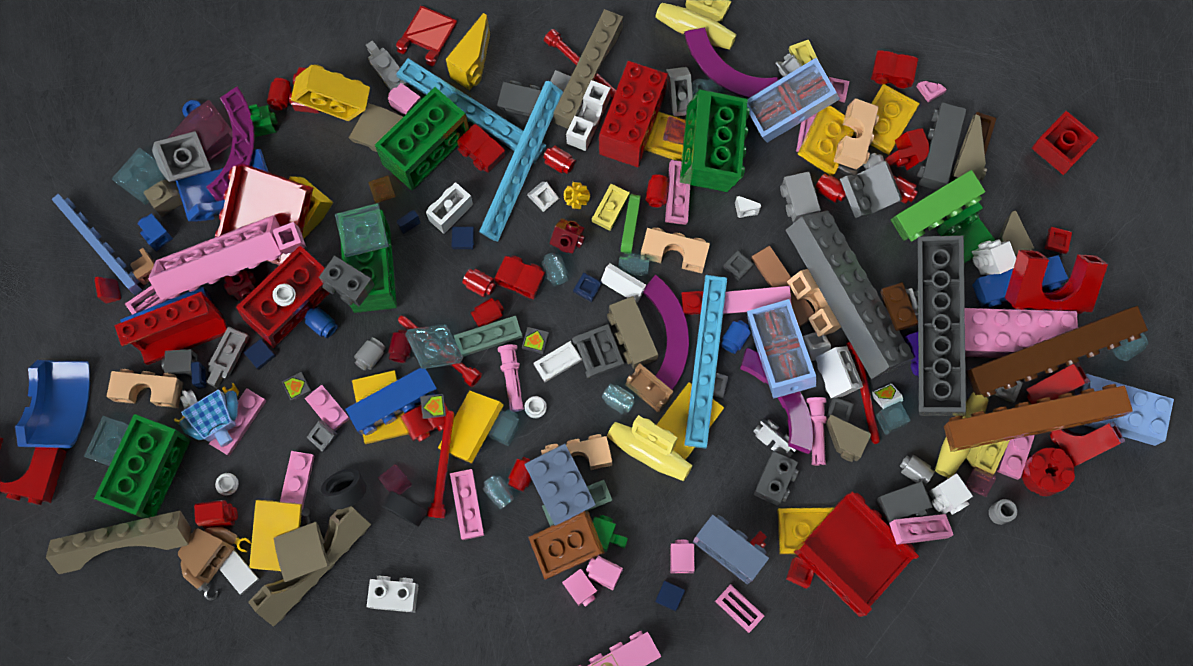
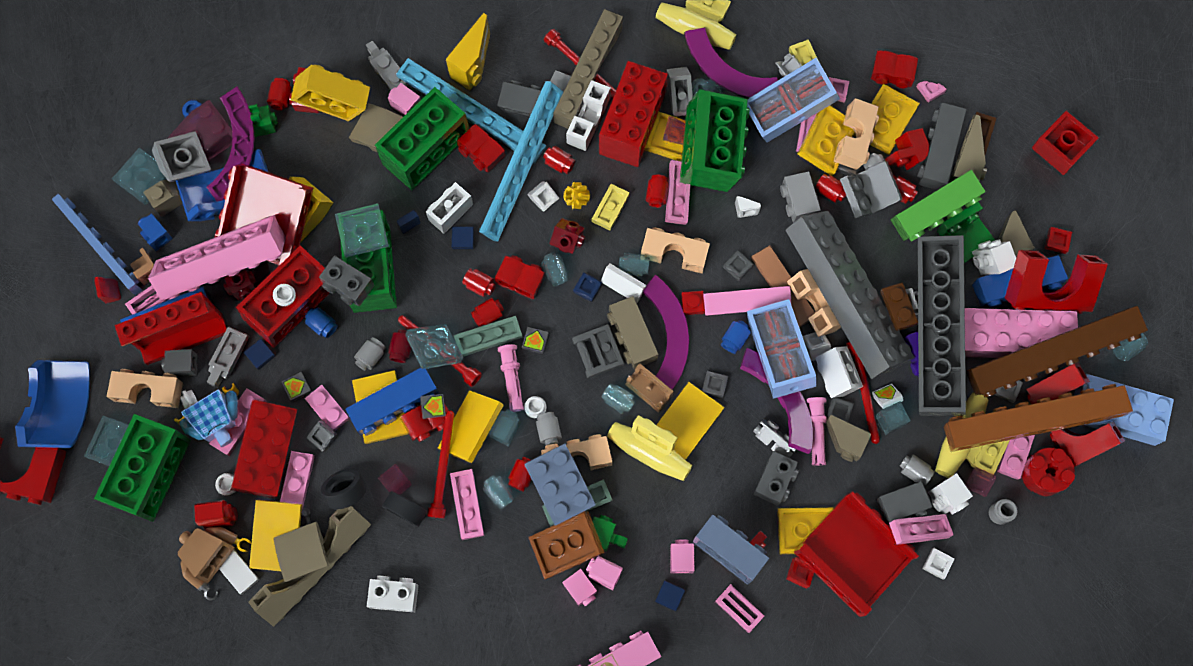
(159, 531): dark tan arch -> none
(198, 375): dark blue tile -> none
(263, 449): none -> red brick
(289, 238): bright pink brick -> none
(381, 189): clear orange plate -> none
(428, 31): flag -> none
(548, 428): none -> light grey brick
(557, 361): white tile -> none
(630, 223): bright green beam -> none
(705, 362): medium azure tile -> none
(938, 563): none -> white plate

